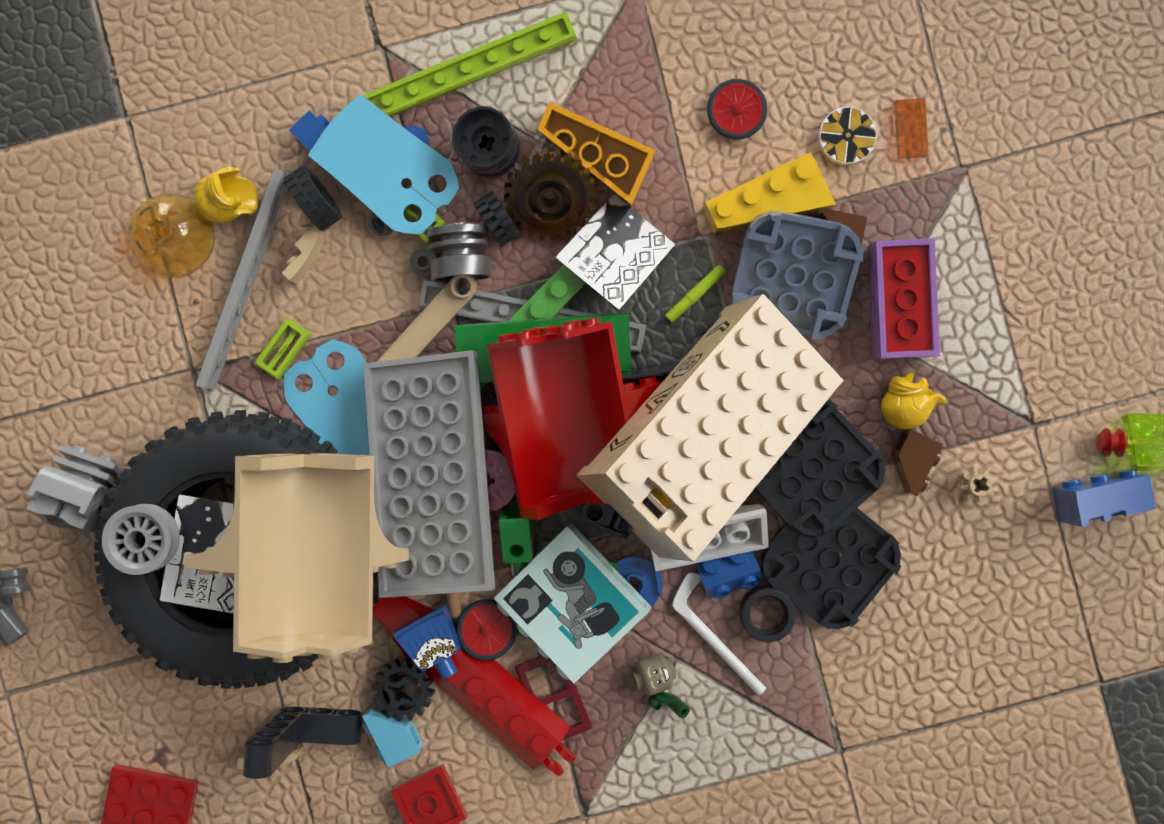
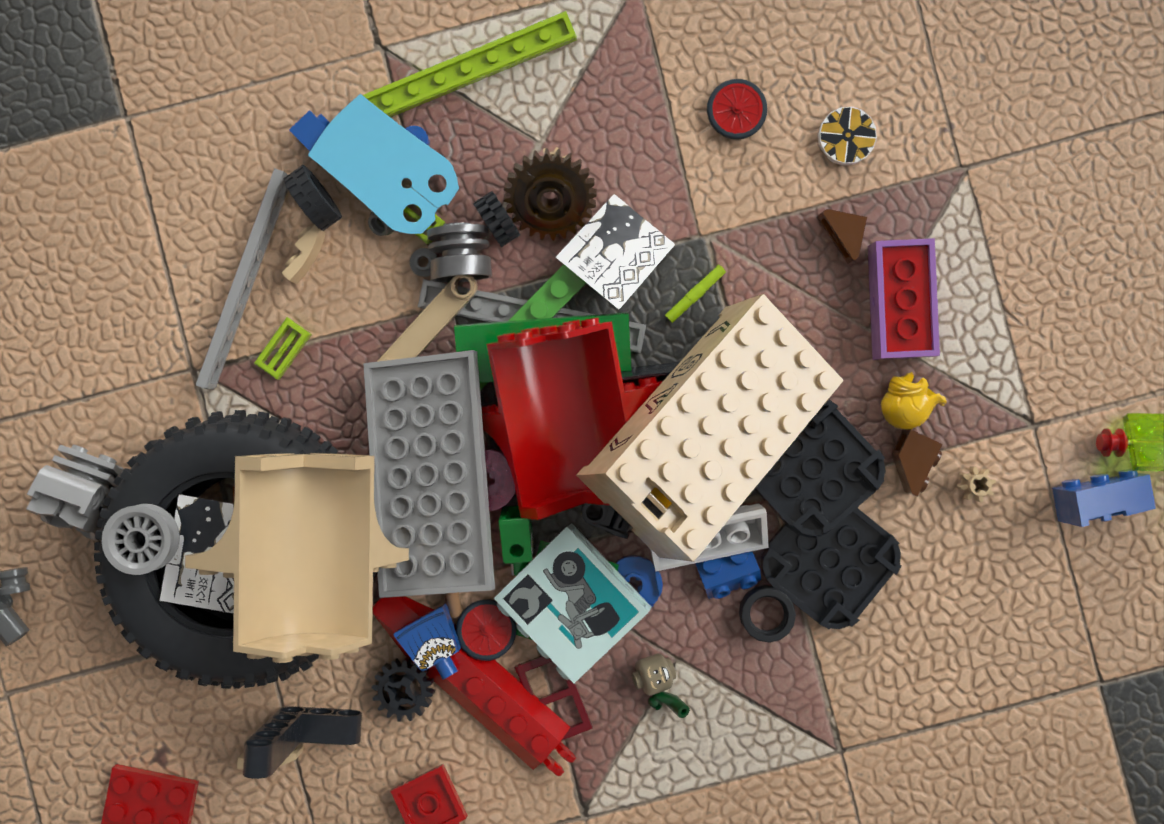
(183, 242): clear yellow piece -> none
(224, 197): yellow hair -> none
(338, 417): medium azure piece -> none
(394, 739): medium azure slope -> none
(476, 129): black wheel -> none
(609, 155): light orange wedge -> none
(679, 603): white piece -> none
(789, 188): yellow wedge -> none
(801, 267): sand blue tile -> none
(911, 128): clear orange tile -> none

